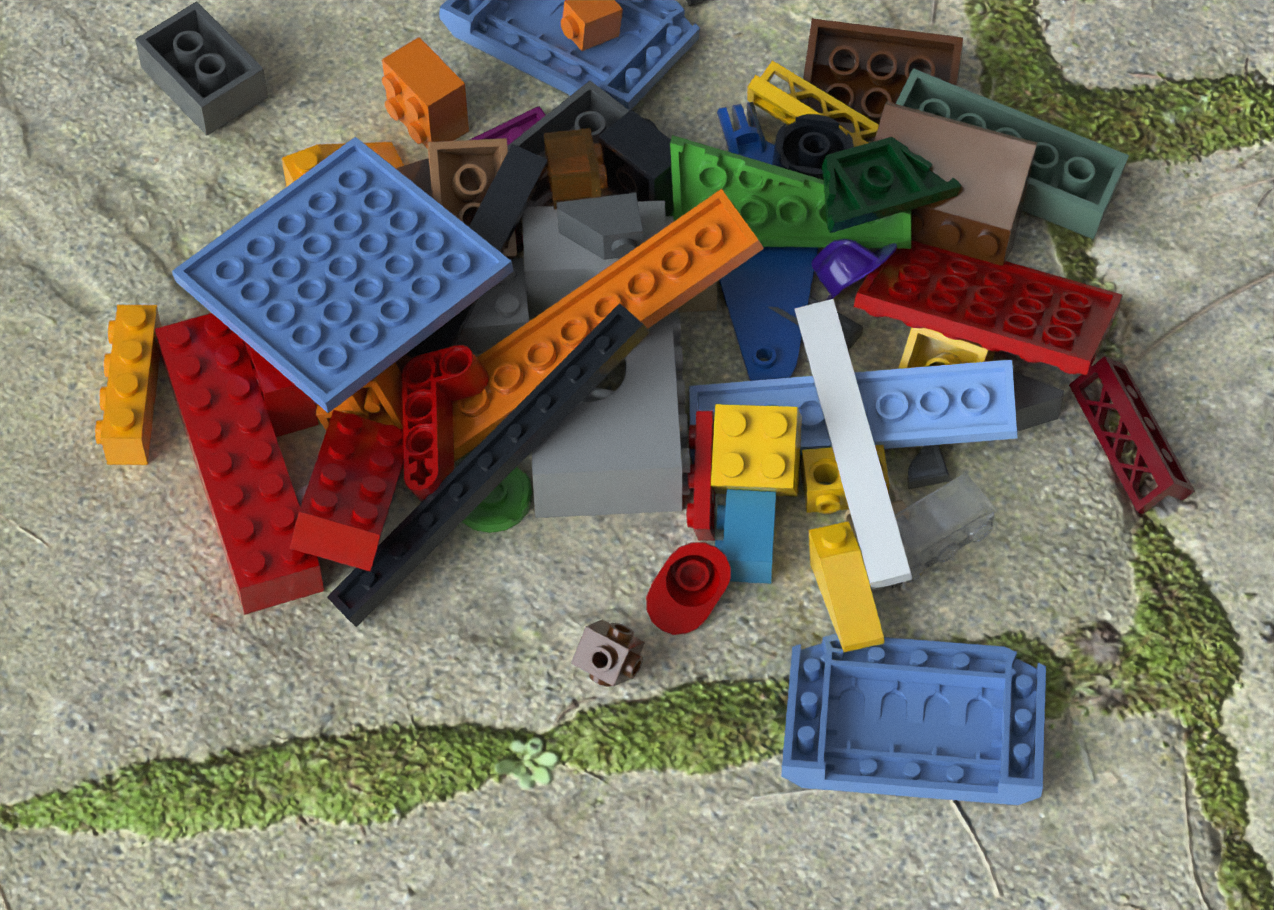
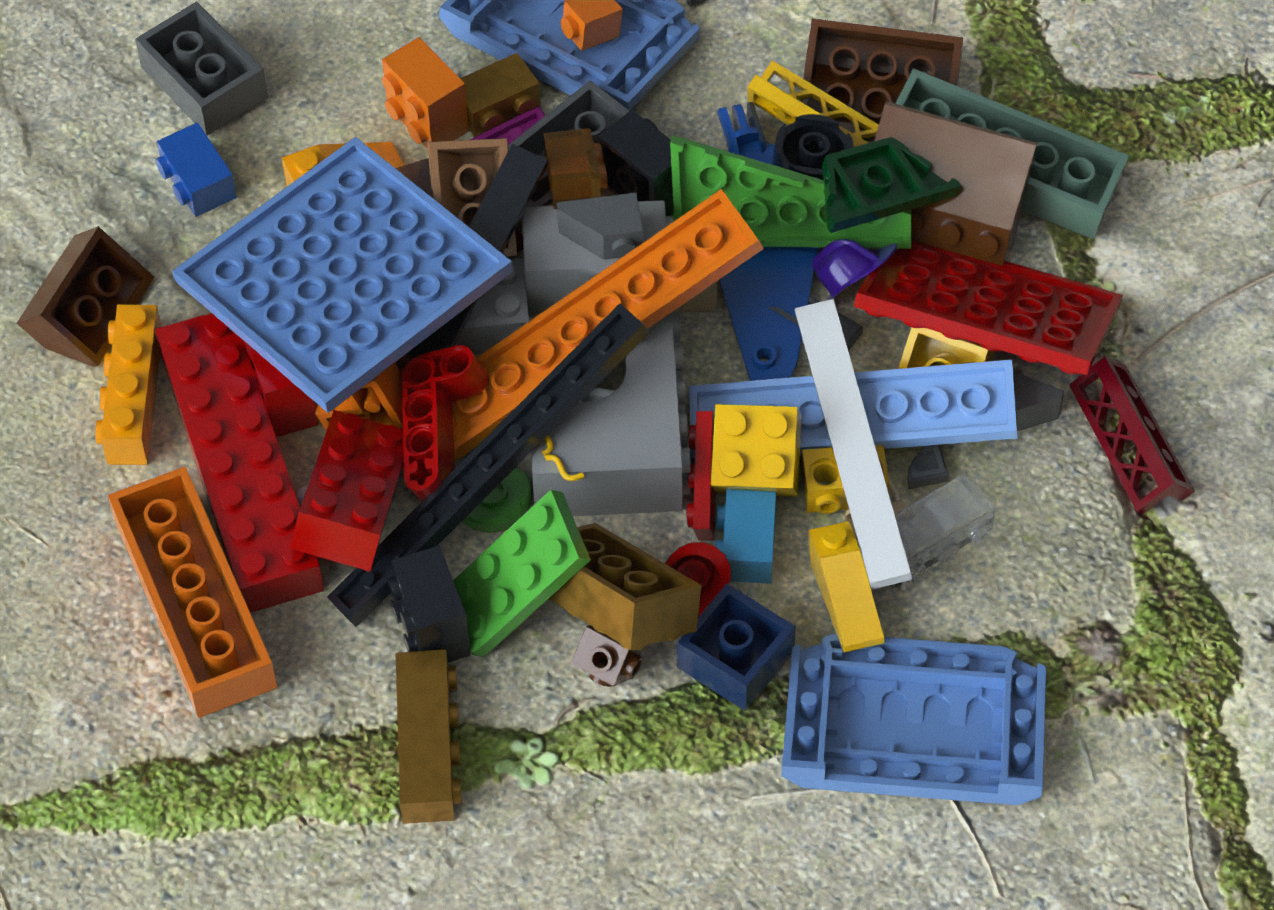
(82, 297): none -> reddish brown slope
(192, 592): none -> orange brick
(195, 169): none -> blue brick
(425, 736): none -> pearl gold brick
(428, 604): none -> black brick
(500, 93): none -> pearl gold brick
(520, 571): none -> bright green plate
(556, 459): none -> yellow piece
(629, 593): none -> pearl gold brick
(736, 647): none -> dark blue brick

